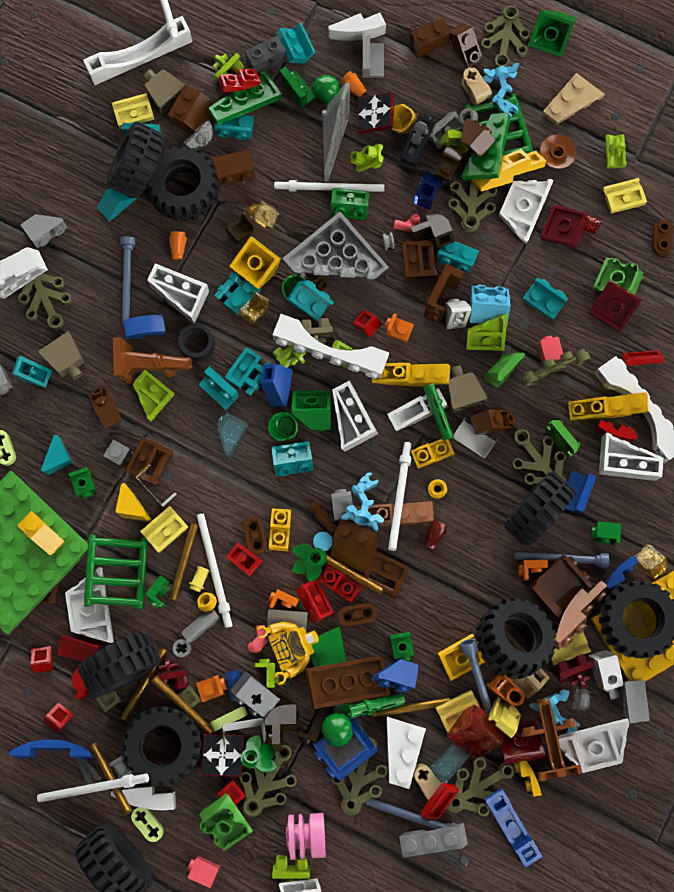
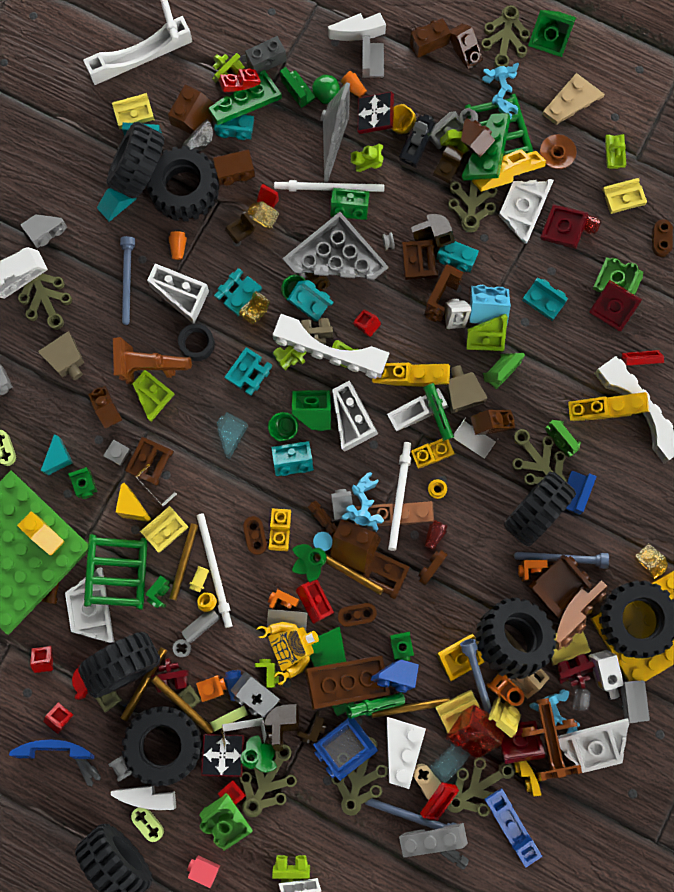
(31, 372): teal slope -> none
(76, 648): red slope -> none
(110, 776): pearl gold bar -> none
(126, 781): white bar -> none
(143, 325): blue slope -> none
(162, 89): dark tan torso -> none
(218, 389): teal bracket -> none
(244, 559): red slope -> none
(255, 263): yellow slope -> none
(258, 643): coral arm -> none
(268, 196): none -> red slope
(276, 384): blue slope -> none
(296, 44): teal bracket -> none
(306, 836): bright pink wheel -> none
(337, 729): green hair -> none
(340, 584): red slope -> none
(398, 328): orange bracket -> none
(406, 226): coral arm -> none
(428, 191): clear blue slope -> none
(436, 560): none -> reddish brown plate
(477, 88): tan piece -> none
(550, 348): coral brick -> none
(550, 366): olive plant -> none
(606, 532): green brick -> none
(617, 577): blue slope -> none
(623, 432): red slope -> none
(628, 461): white wedge -> none

